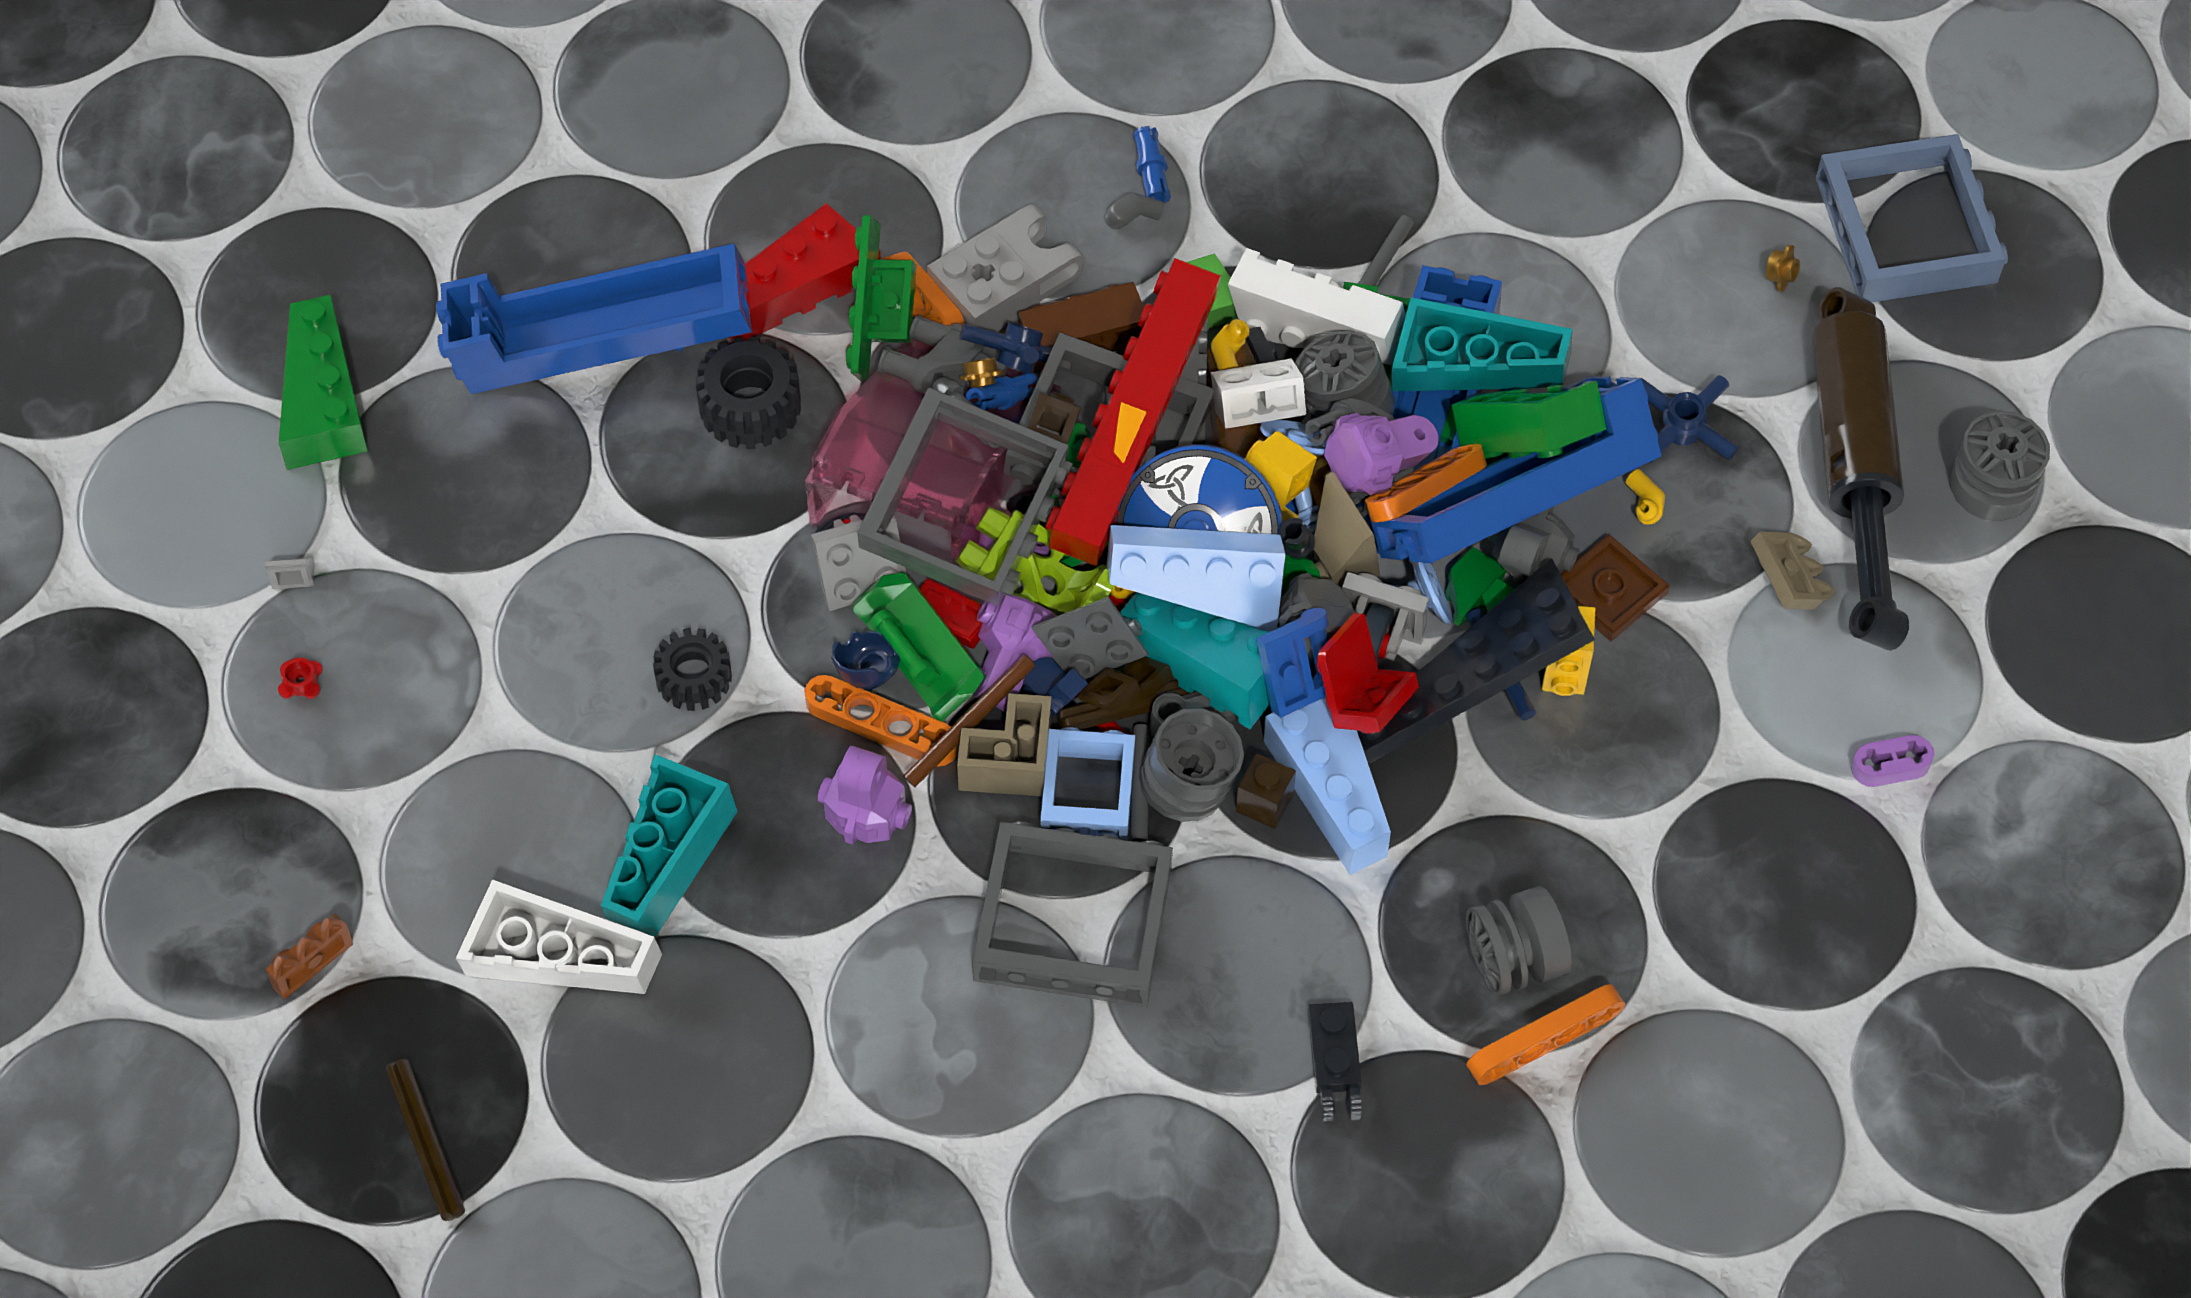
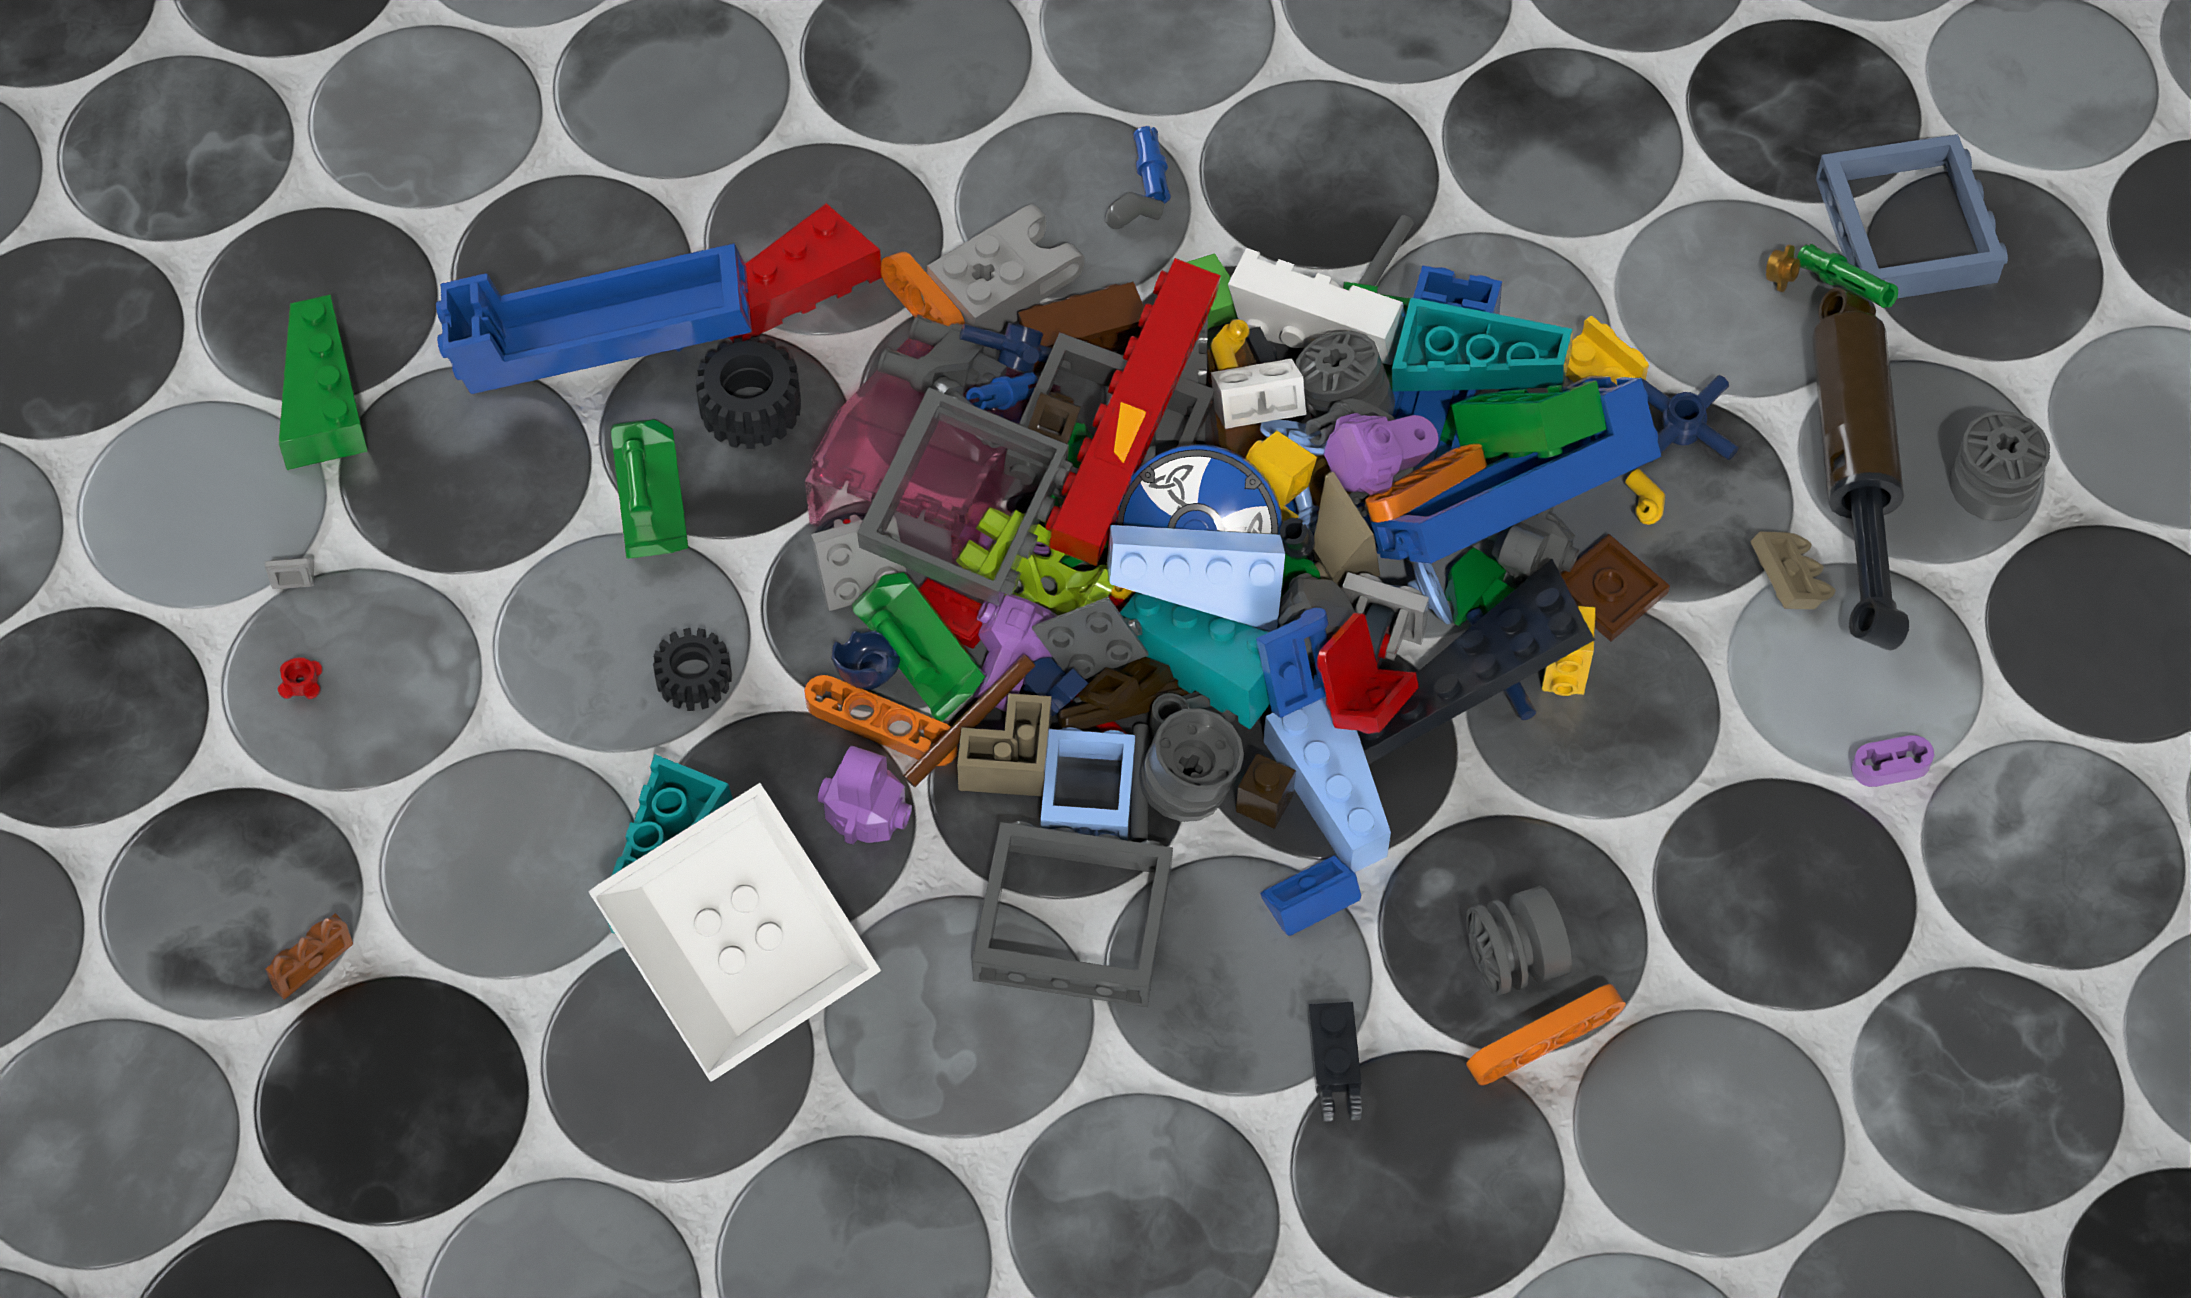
(425, 1140): dark brown axle -> none
(553, 944): white wedge -> none
(648, 488): none -> green piece
(734, 931): none -> white piece
(882, 299): green bracket -> none
(981, 372): pearl gold plate -> none
(1312, 895): none -> blue slope
(1602, 353): none -> yellow bracket
(1835, 270): none -> green pin

